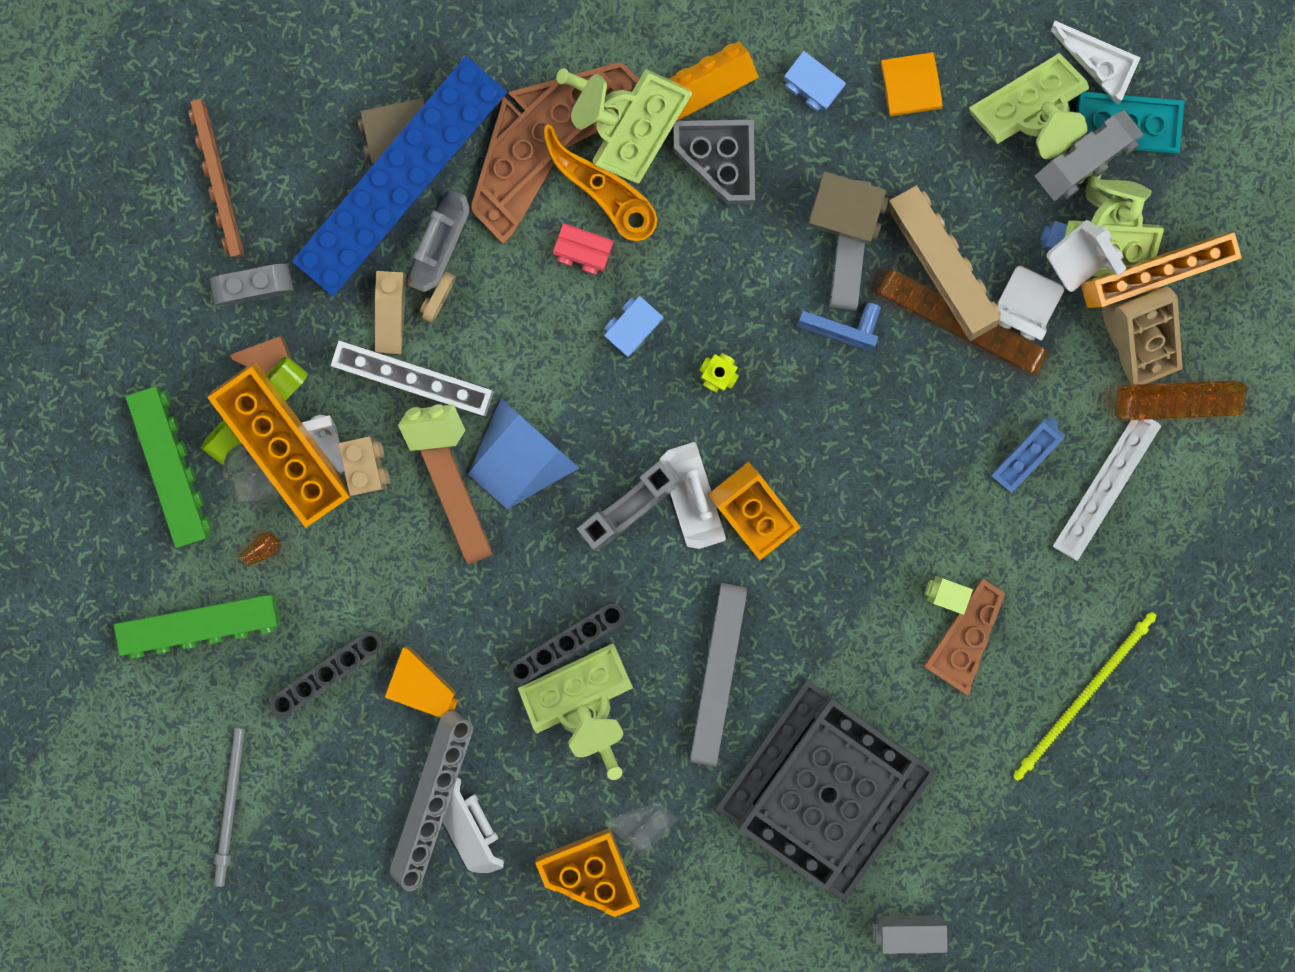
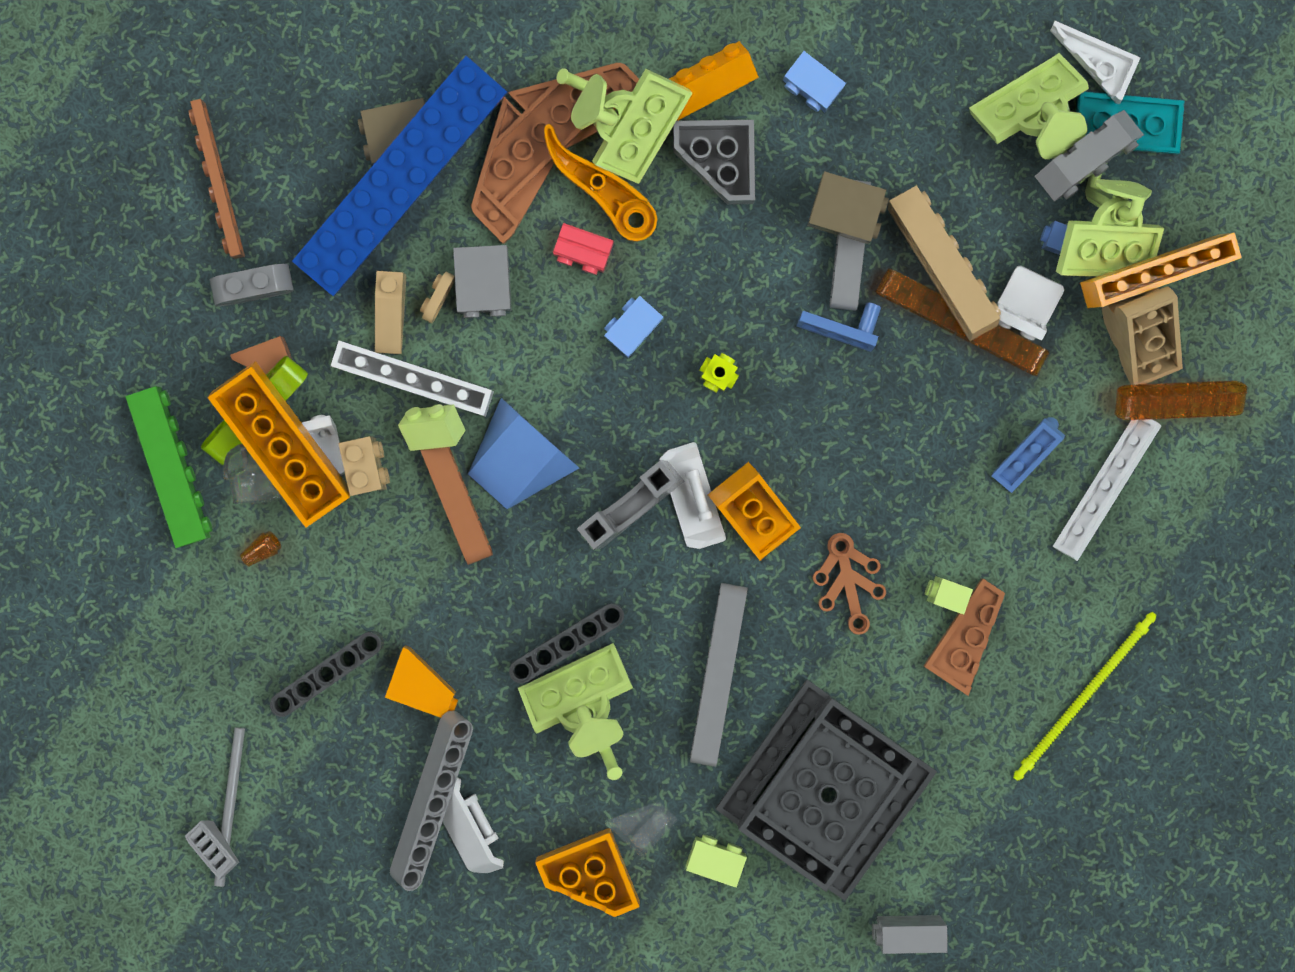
(197, 624): bright green brick -> none
(199, 838): none -> light grey slope
(438, 241): light grey piece -> none
(482, 280): none -> light grey brick
(716, 861): none -> yellowish green brick
(848, 578): none -> nougat plant
(911, 84): light orange slope -> none
(1084, 254): white bracket -> none

